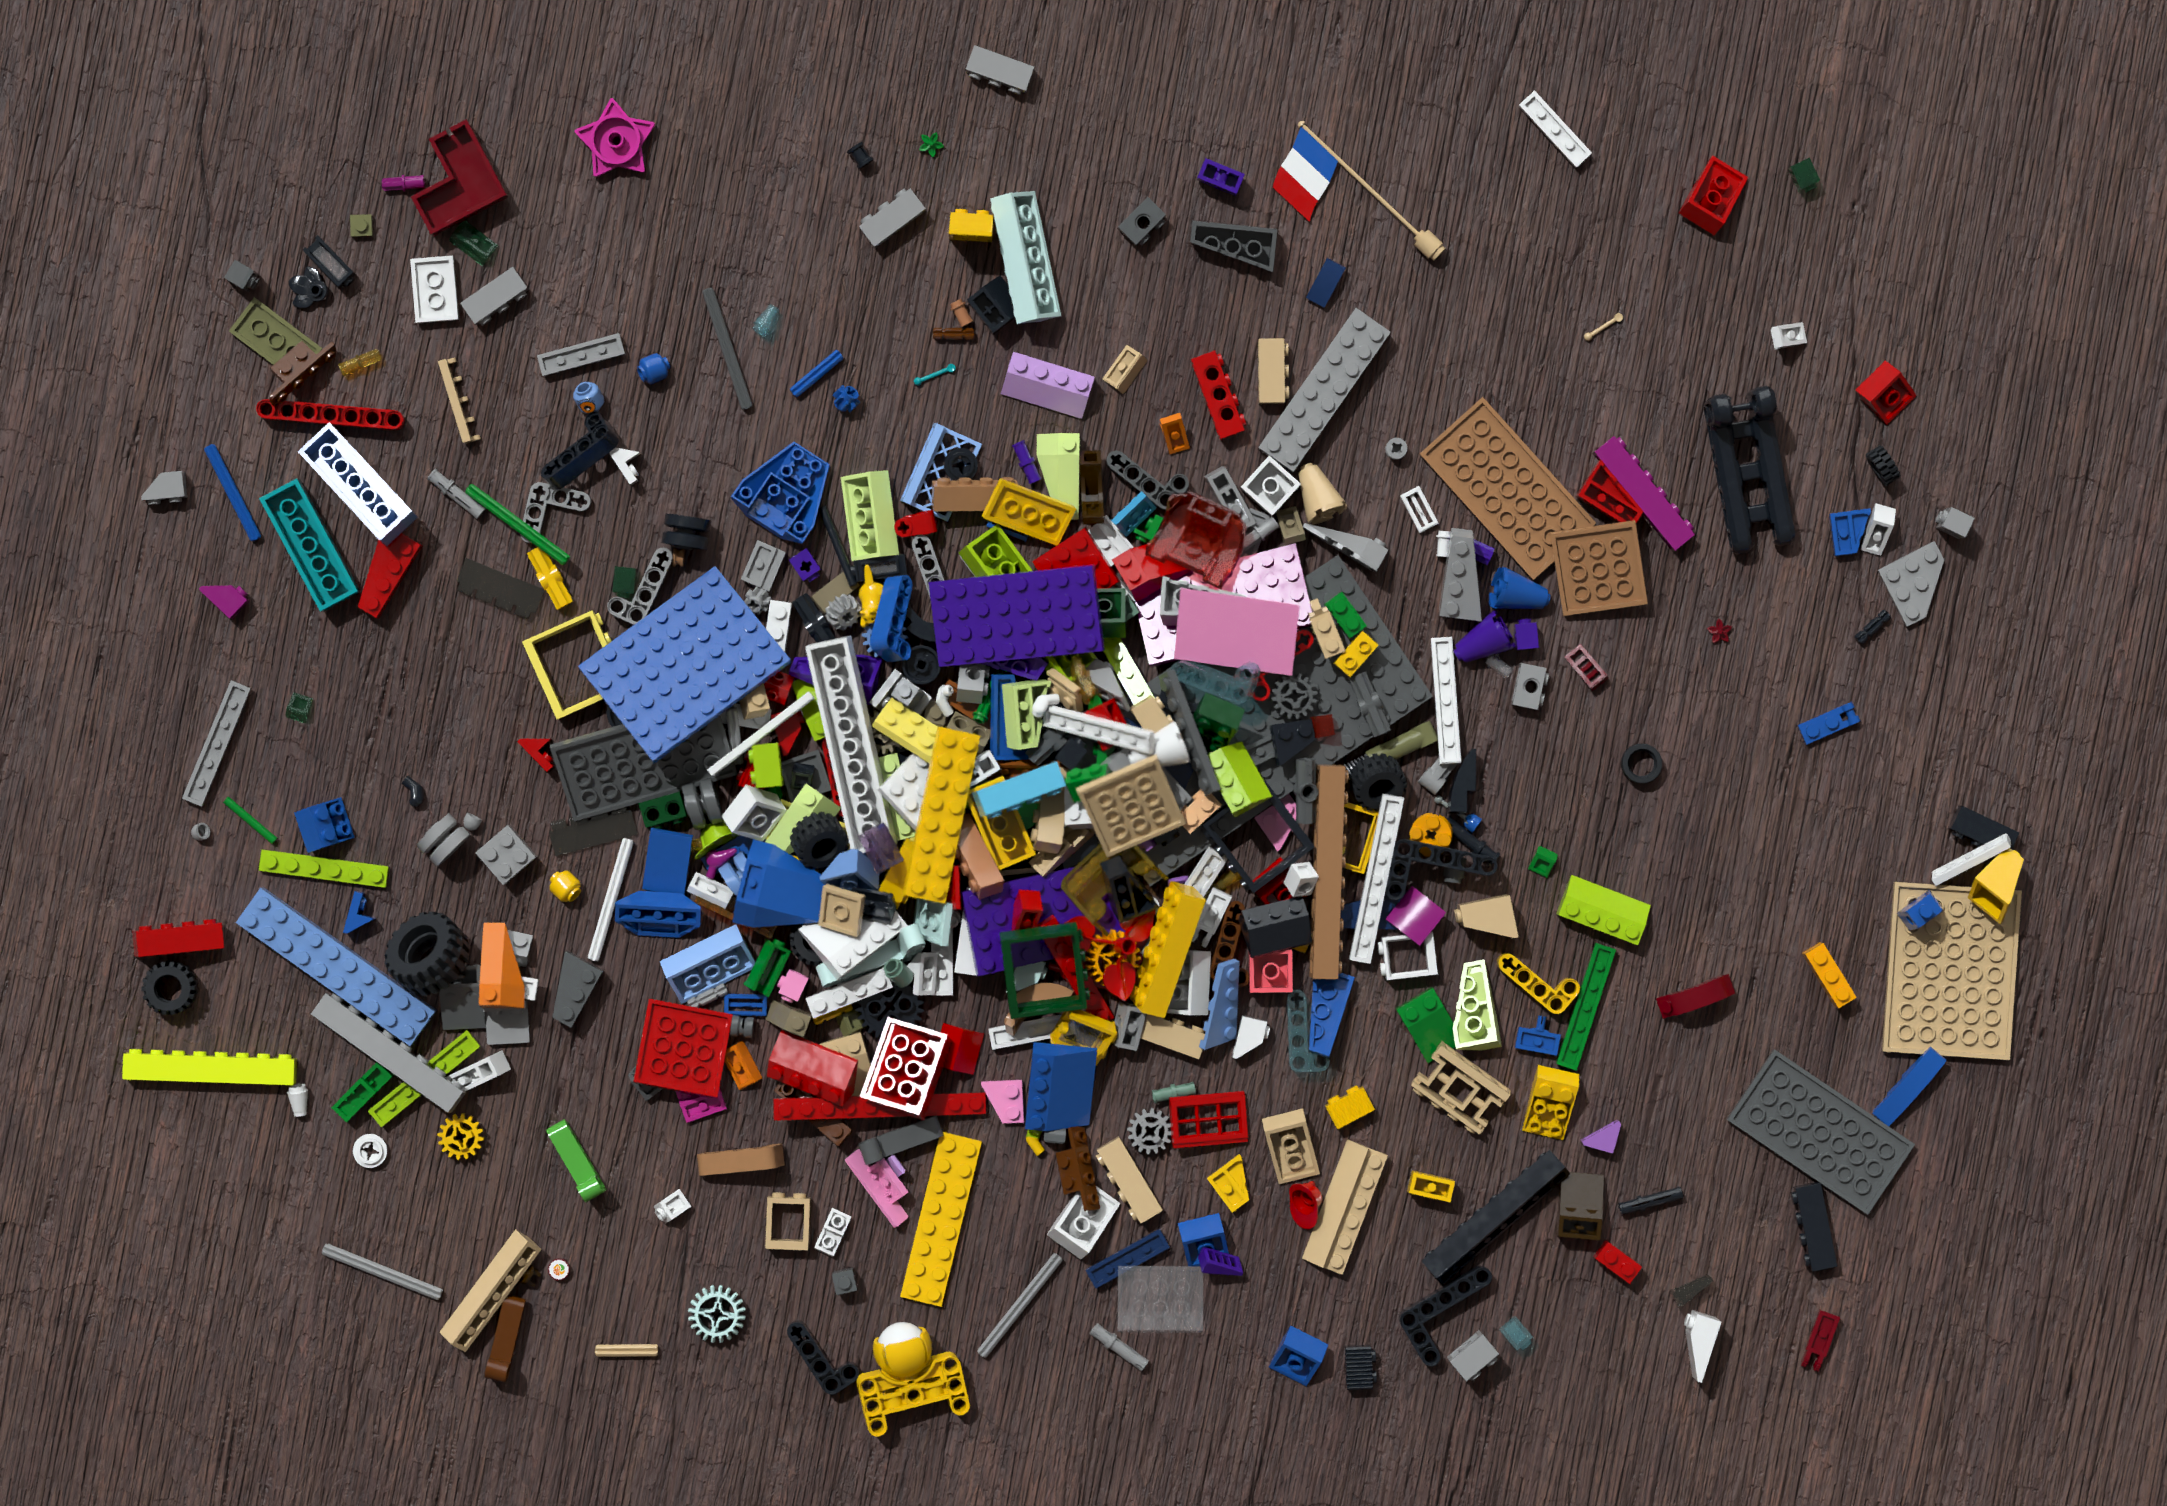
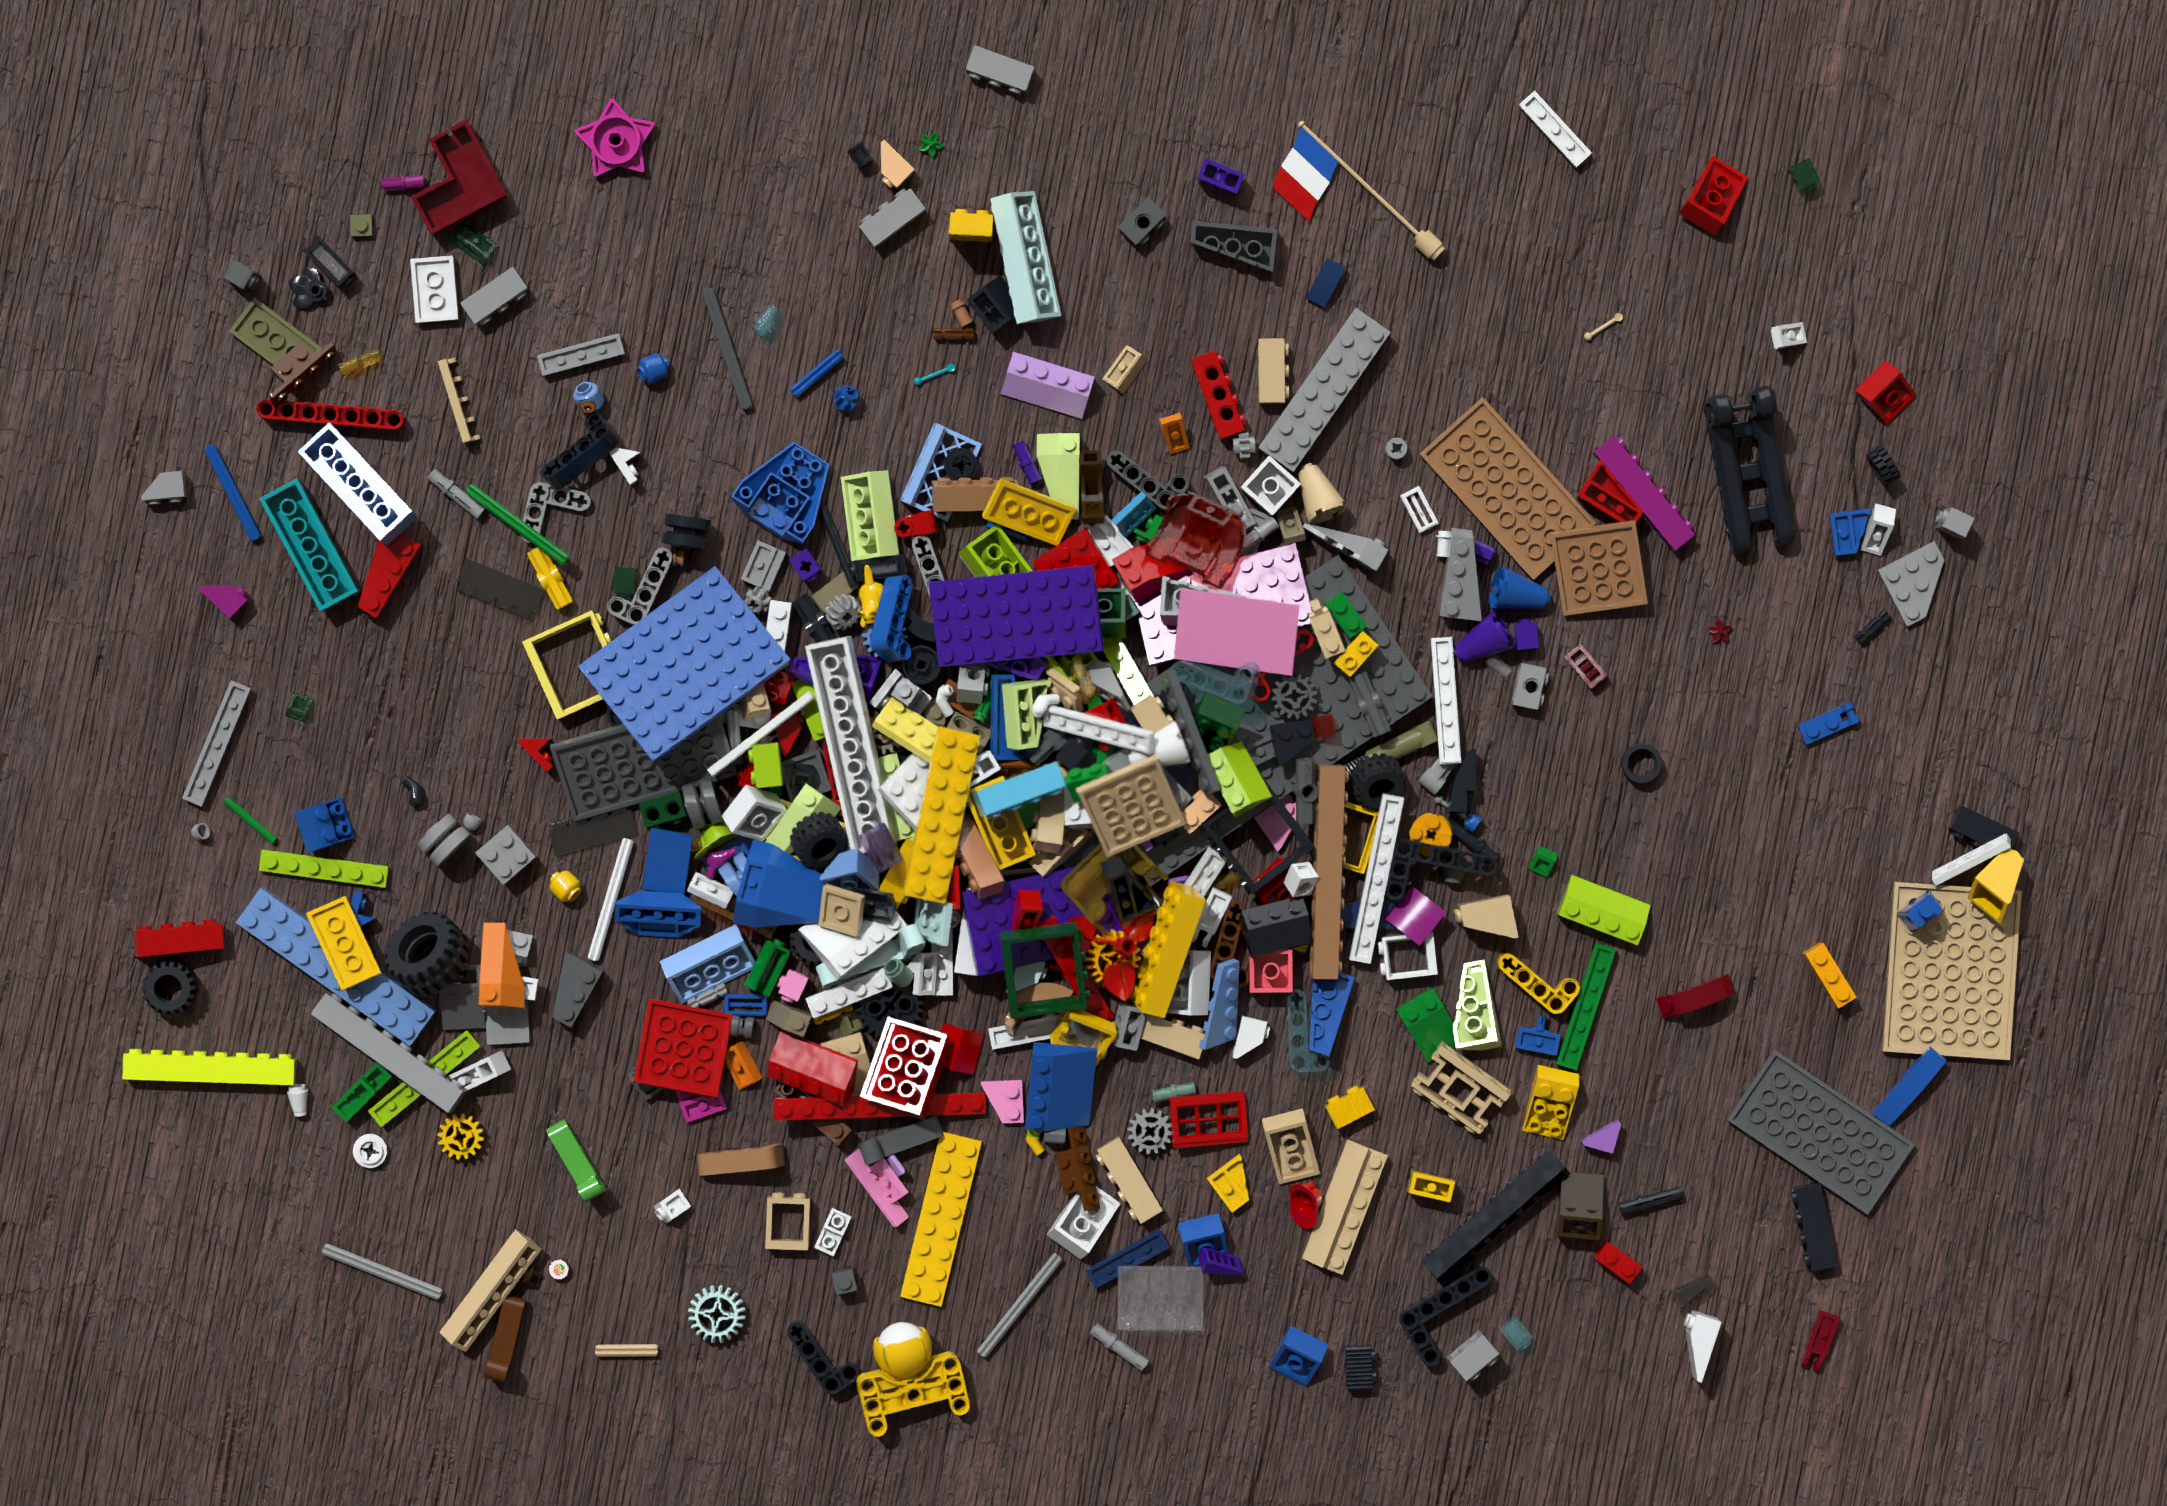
(343, 943): none -> yellow plate
(894, 167): none -> light nougat slope
(1244, 445): none -> light grey gear

